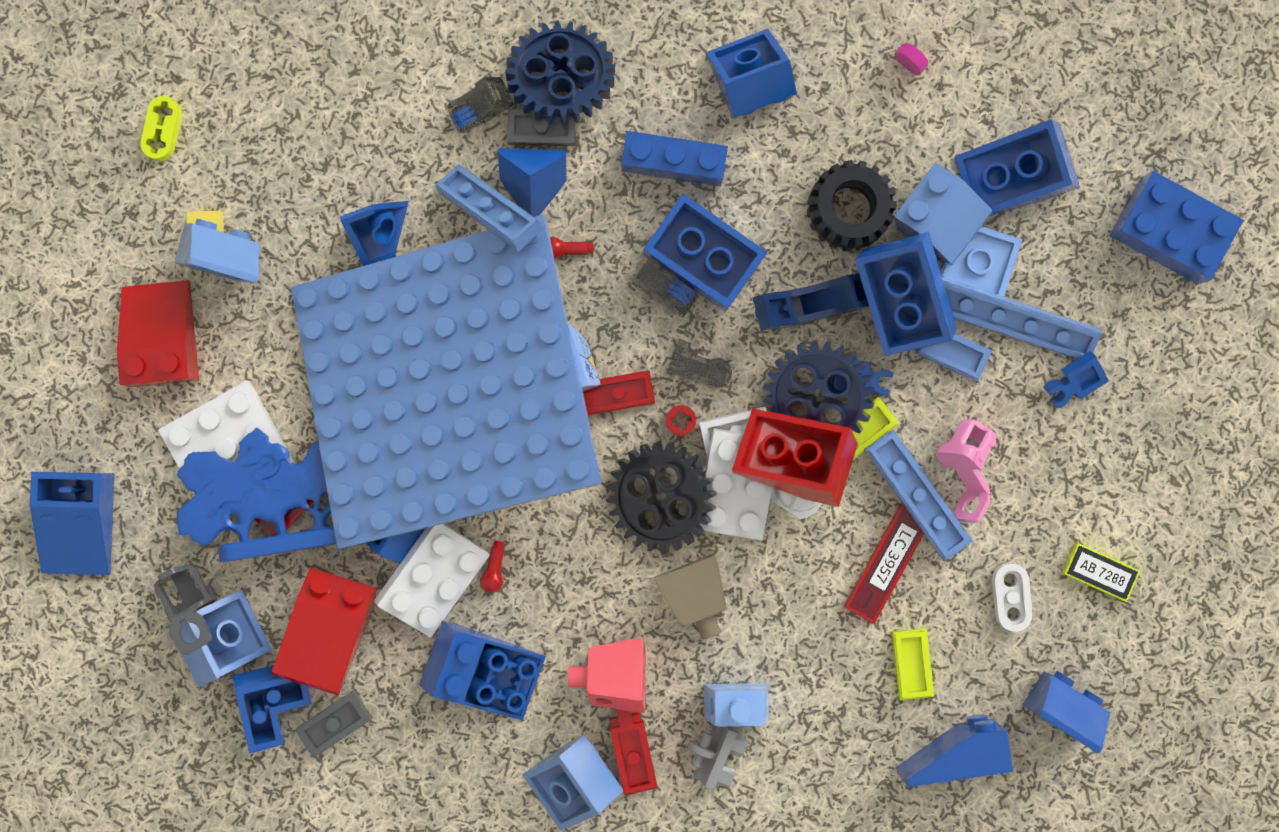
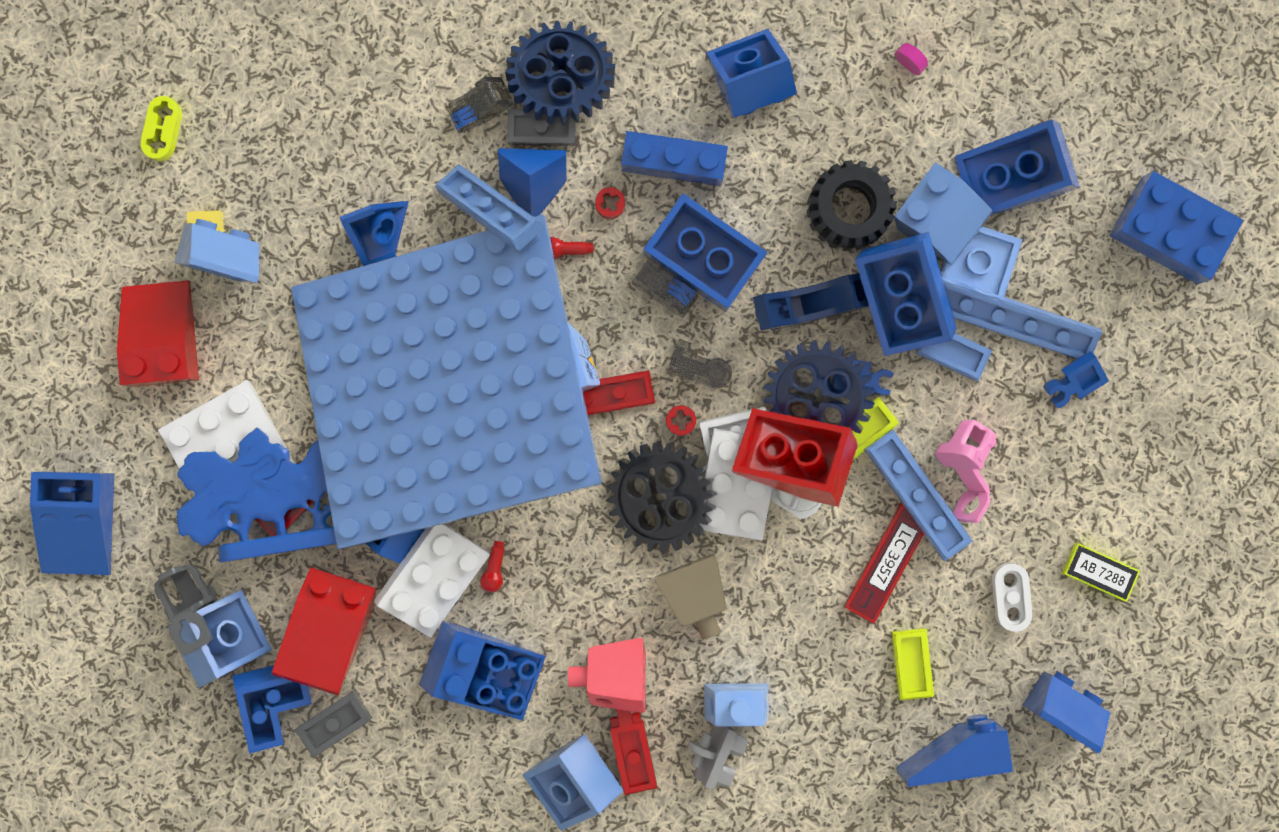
(607, 213): none -> red bush

